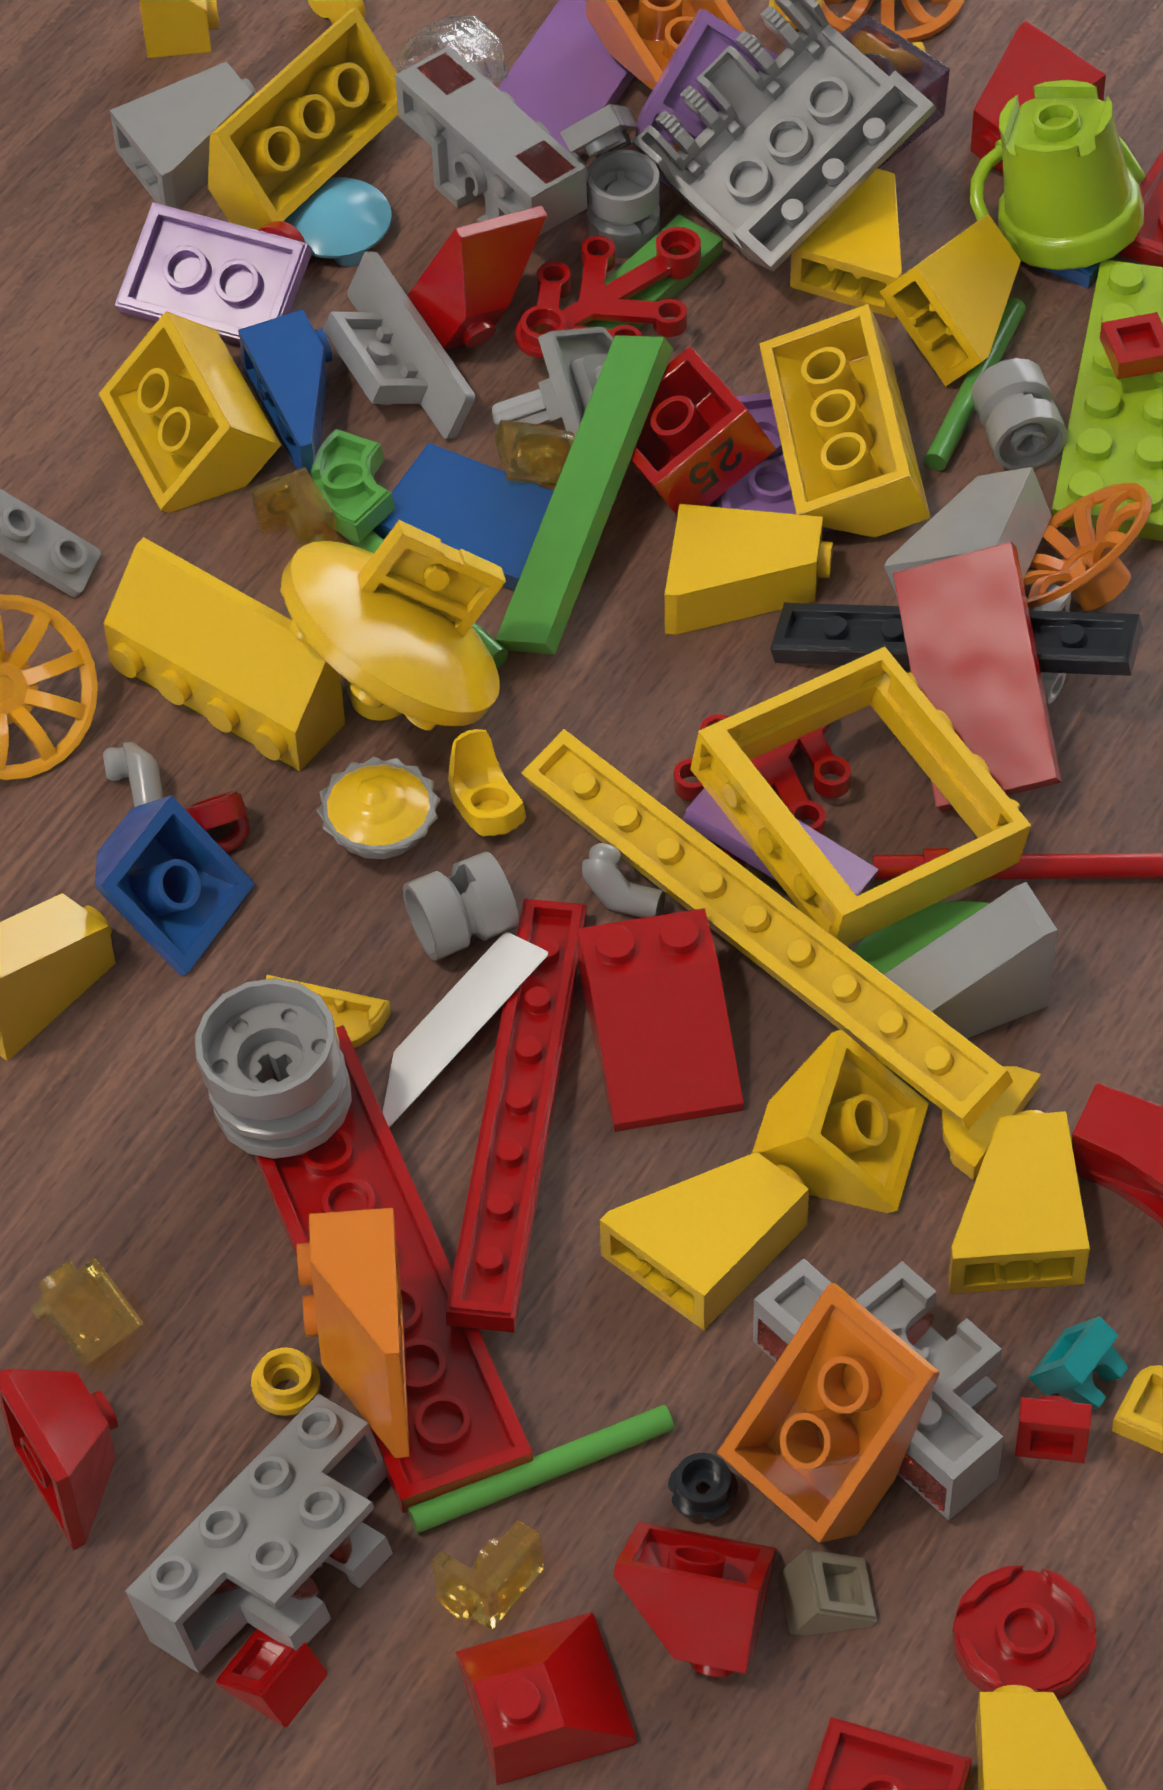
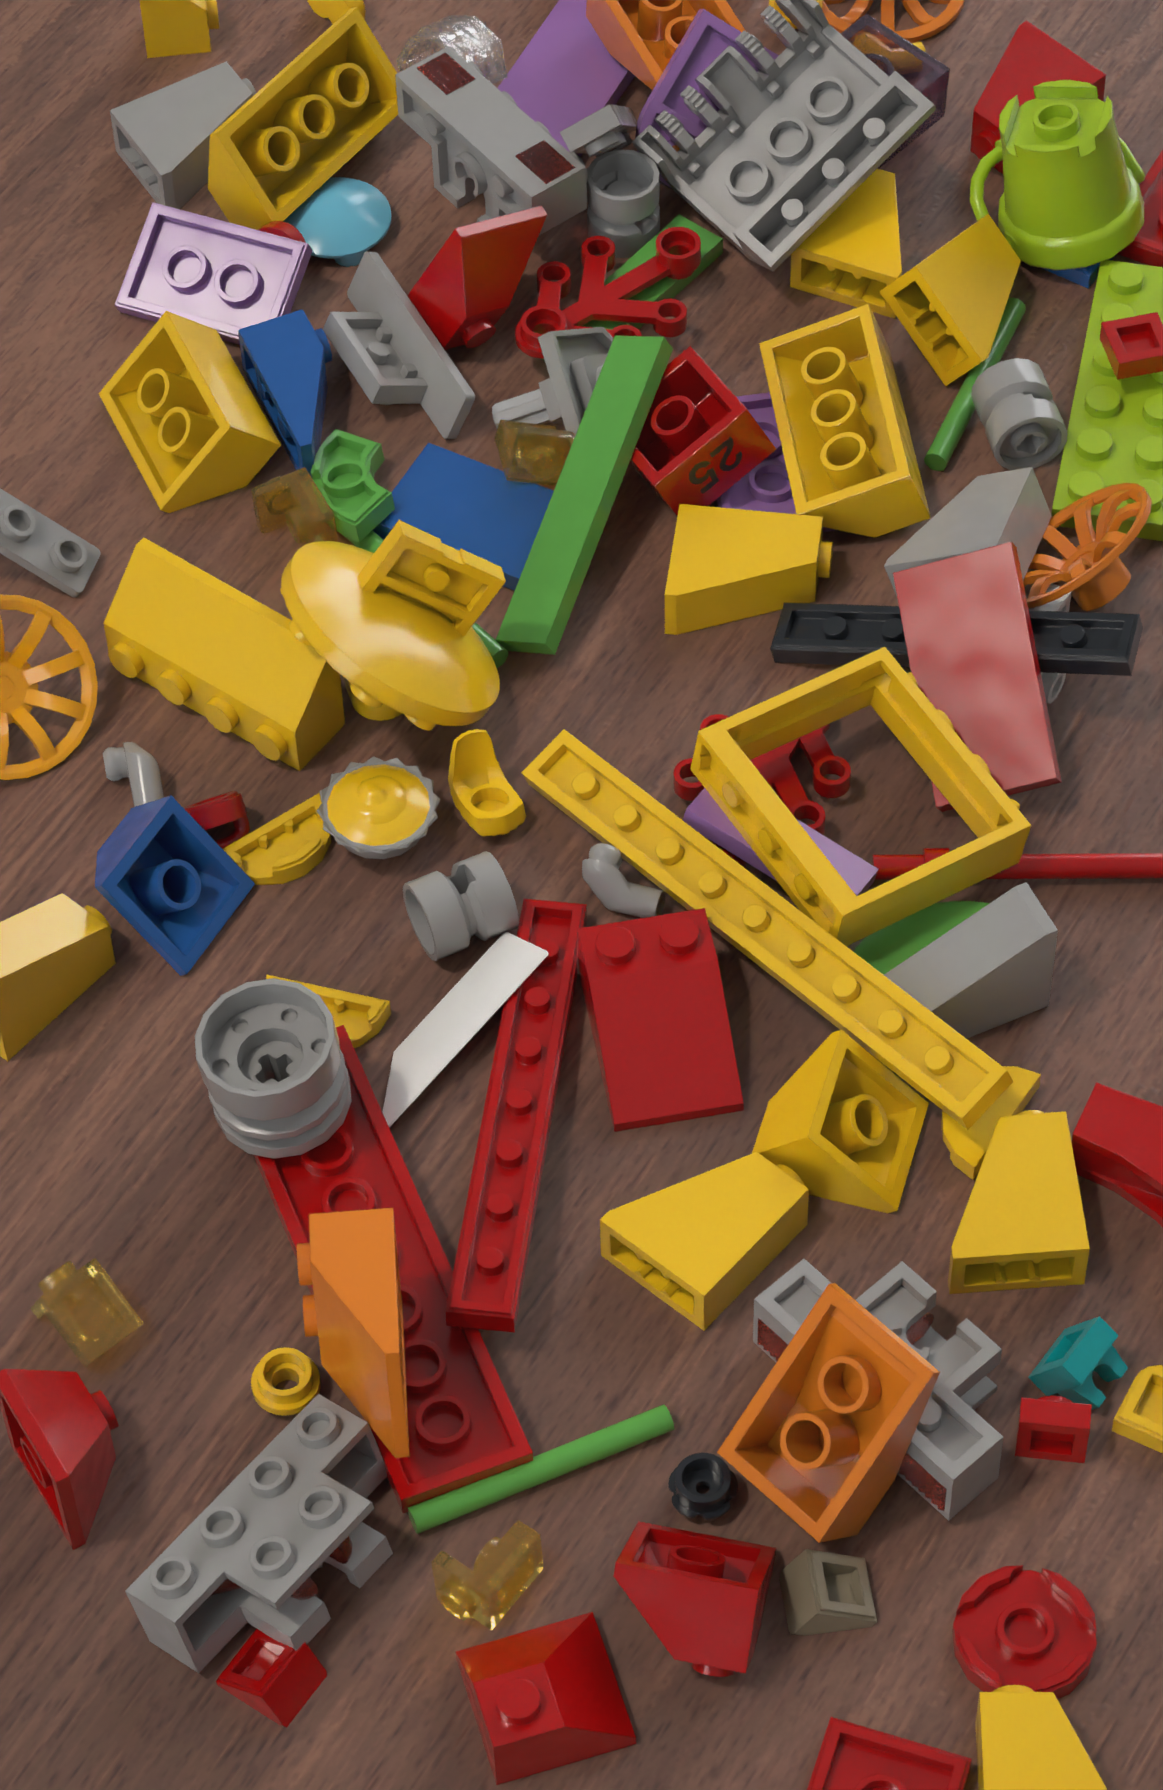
(284, 846): none -> yellow tile

